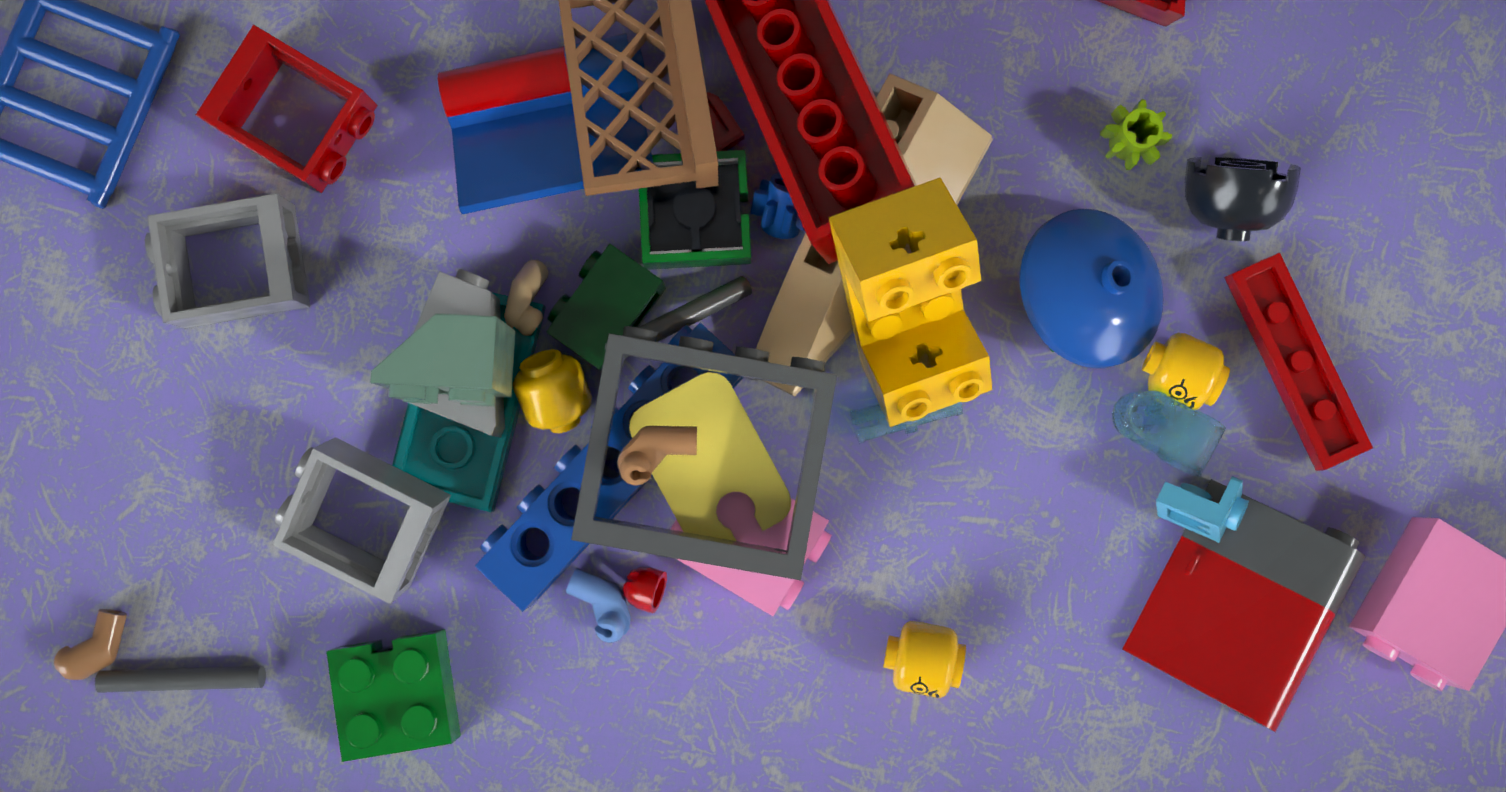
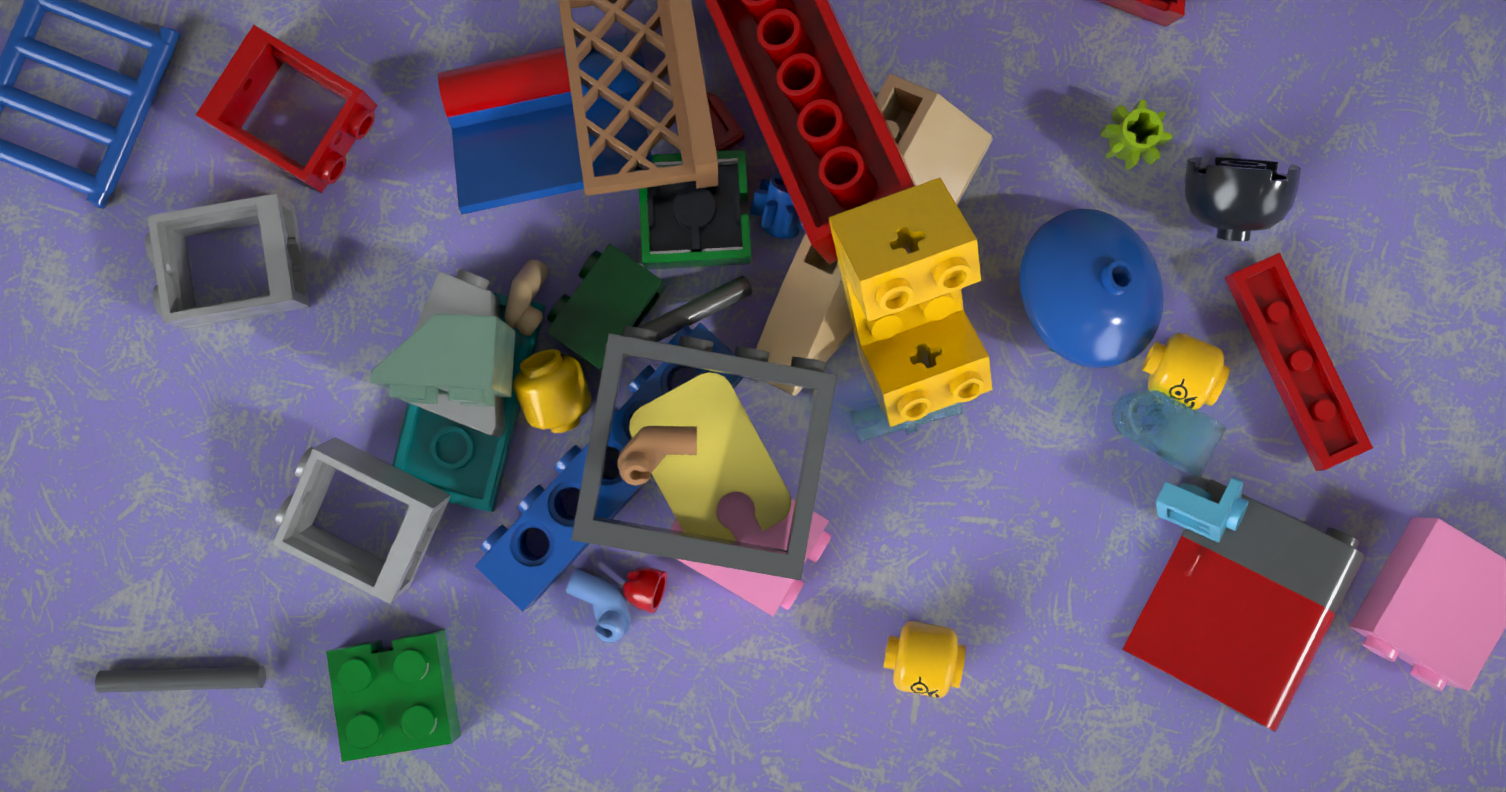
(96, 652): medium nougat arm -> none

